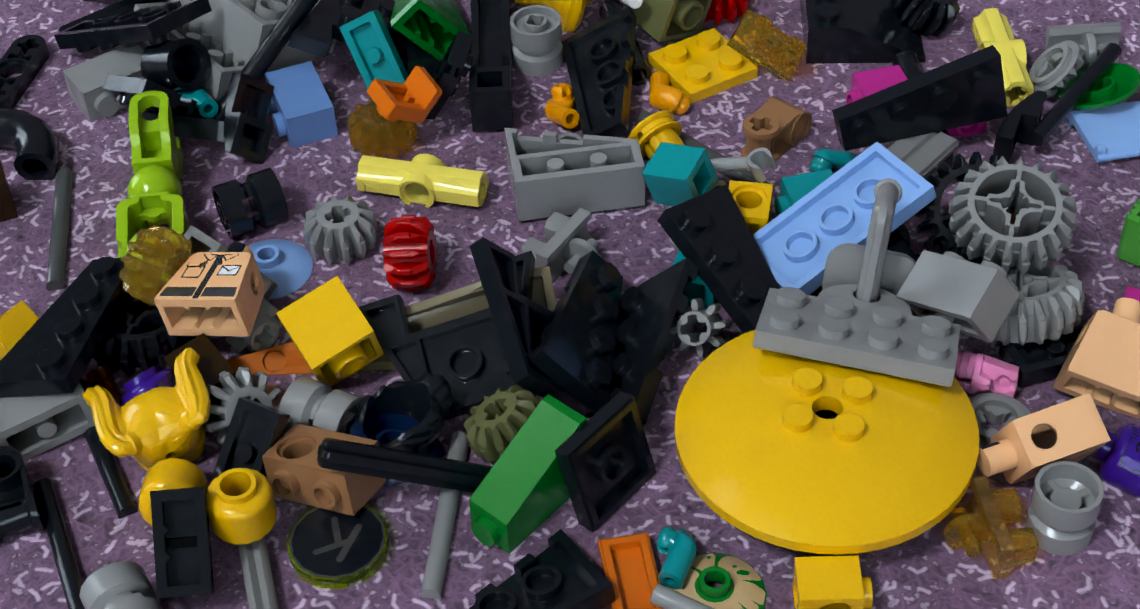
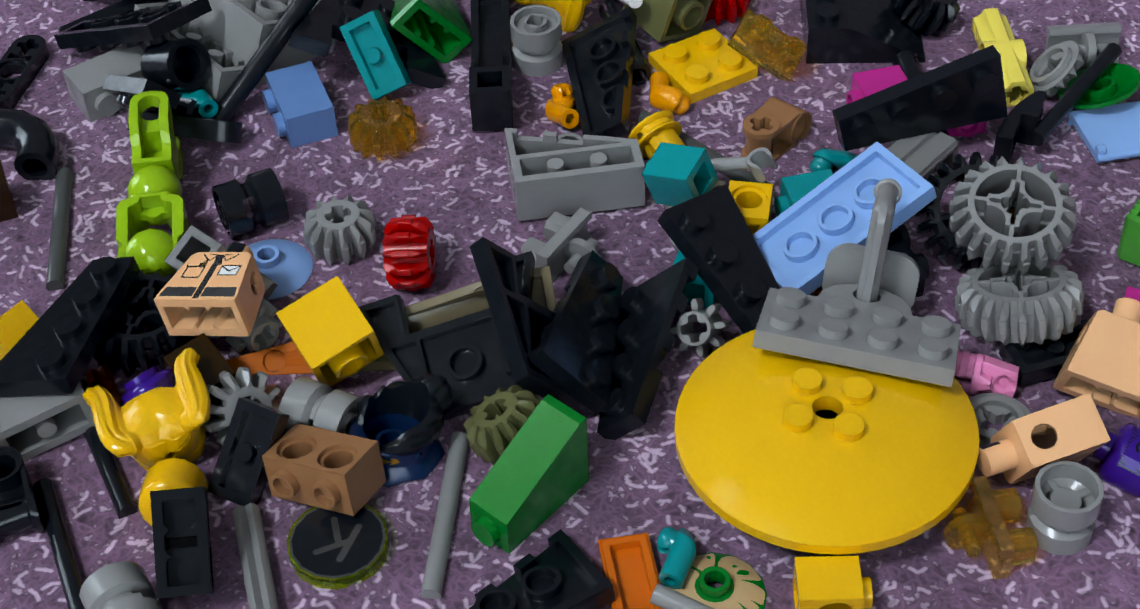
(153, 261): clear yellow gear -> none
(241, 506): yellow head -> none
(245, 116): black slope -> none
(400, 465): black axle -> none
(406, 100): orange bracket -> none
(422, 180): light yellow piece -> none
(452, 66): black plate -> none
(606, 461): black plate -> none
(961, 292): light grey brick -> none

